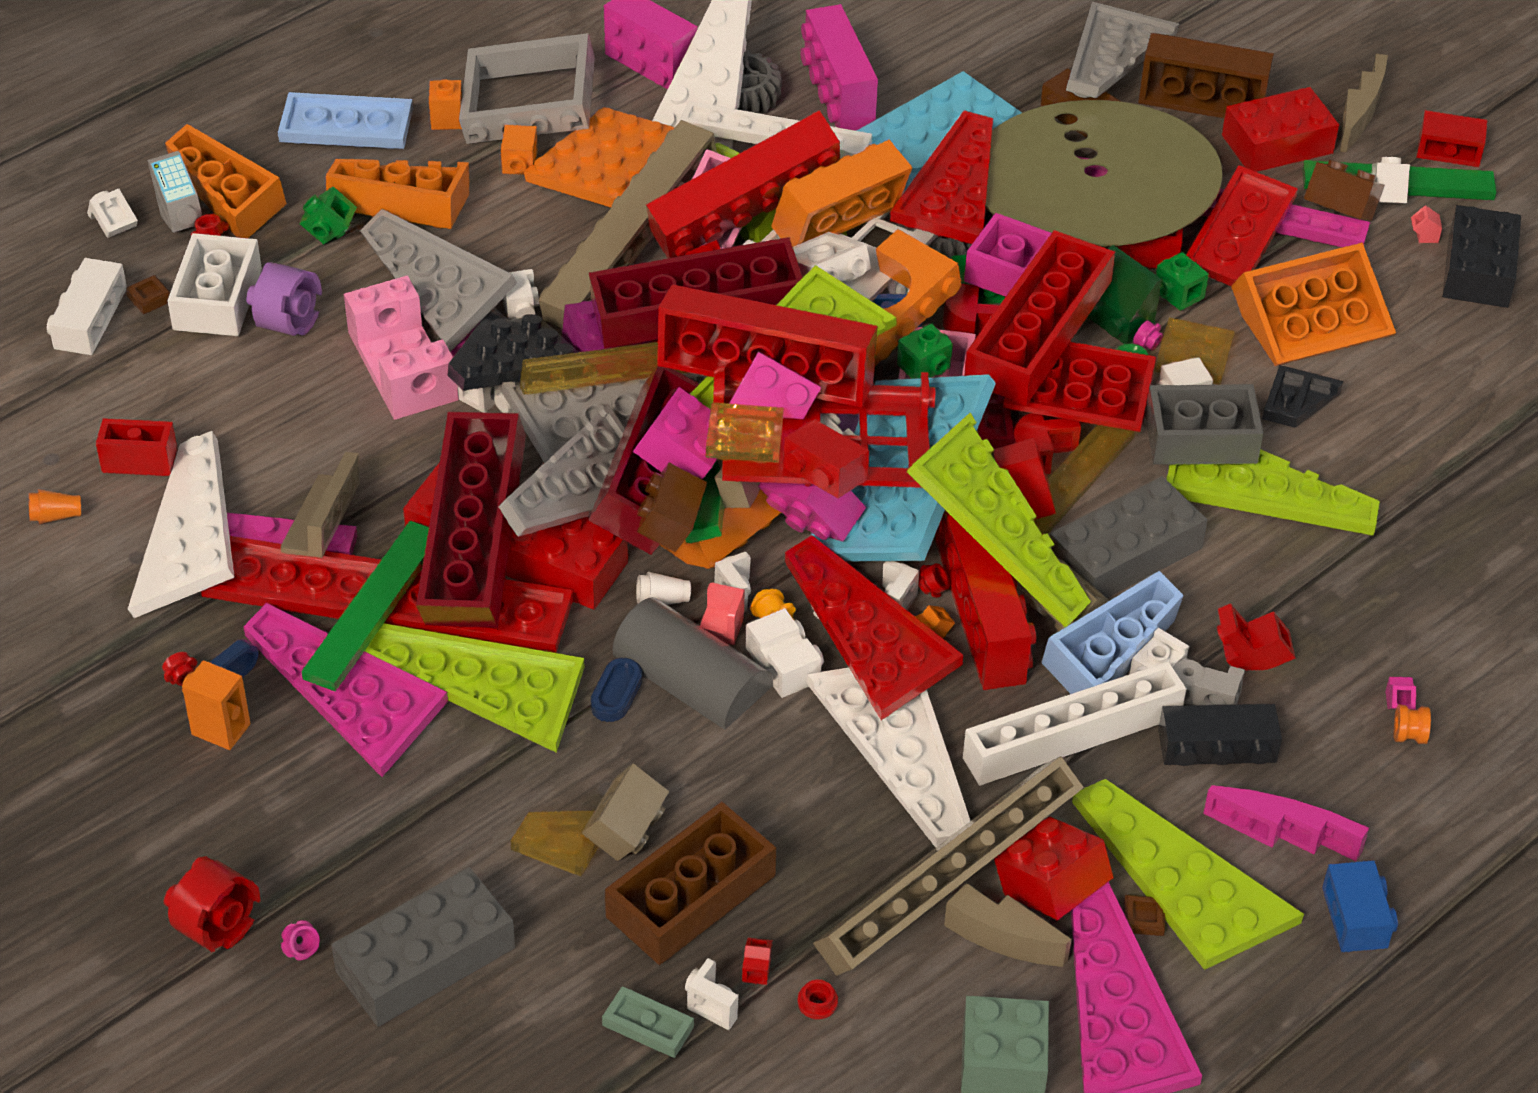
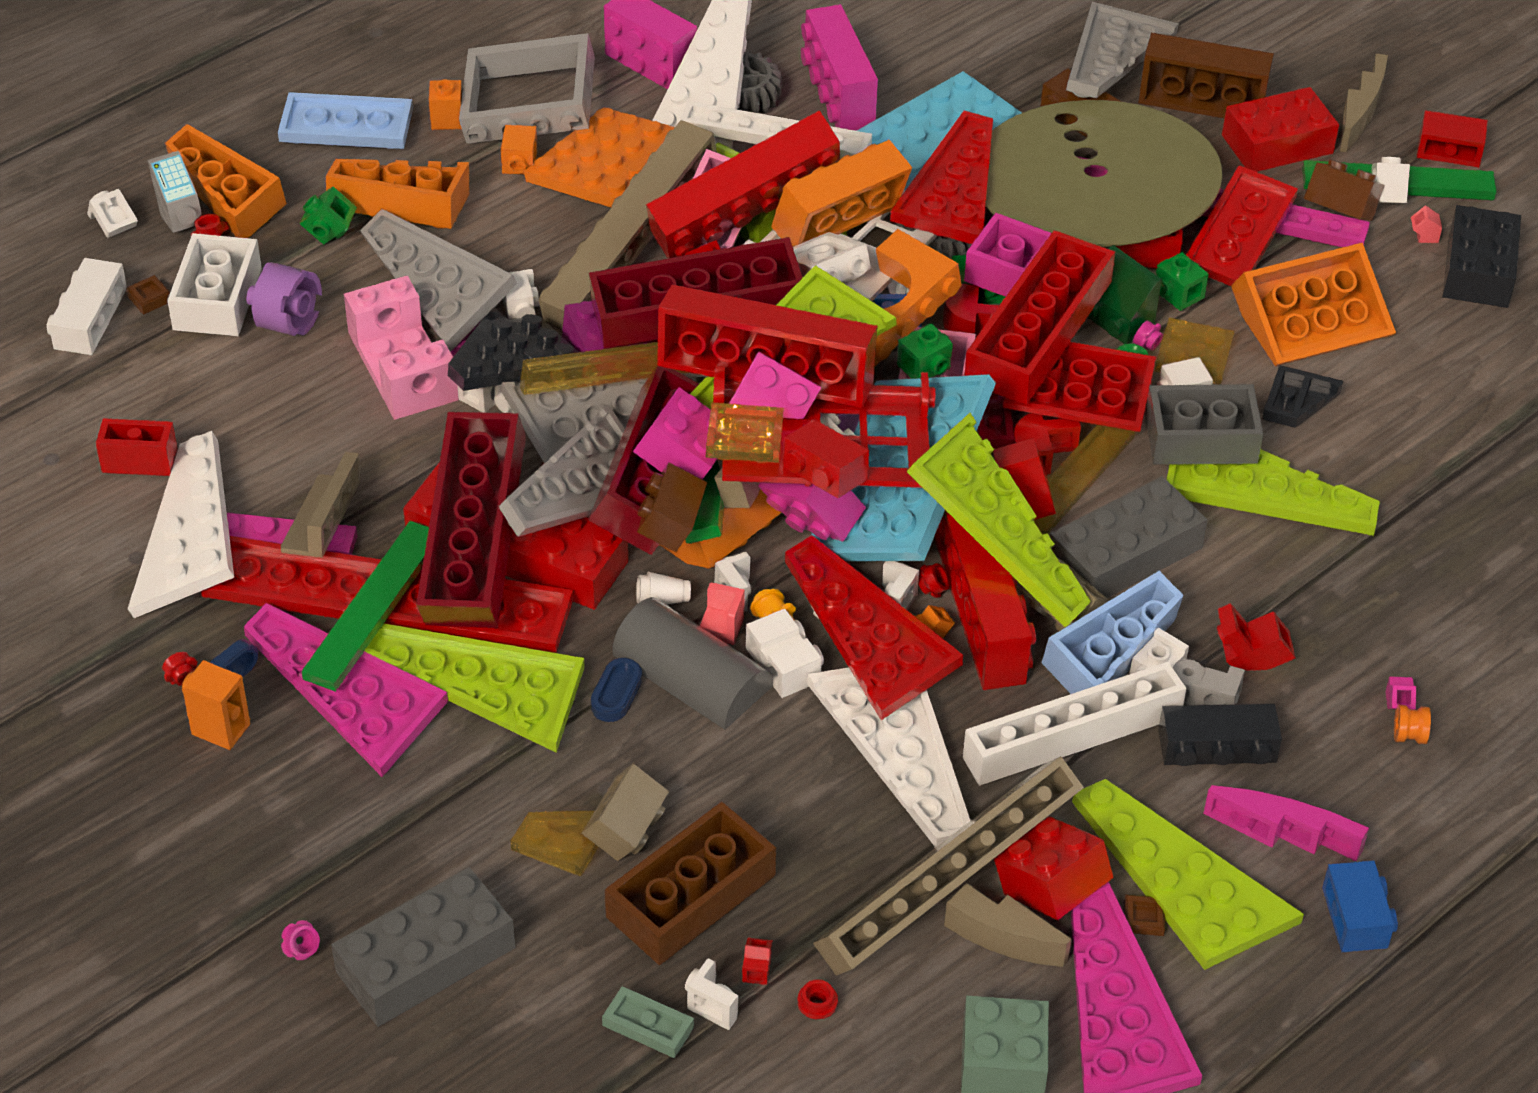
(53, 506): orange cone -> none
(212, 904): red brick -> none

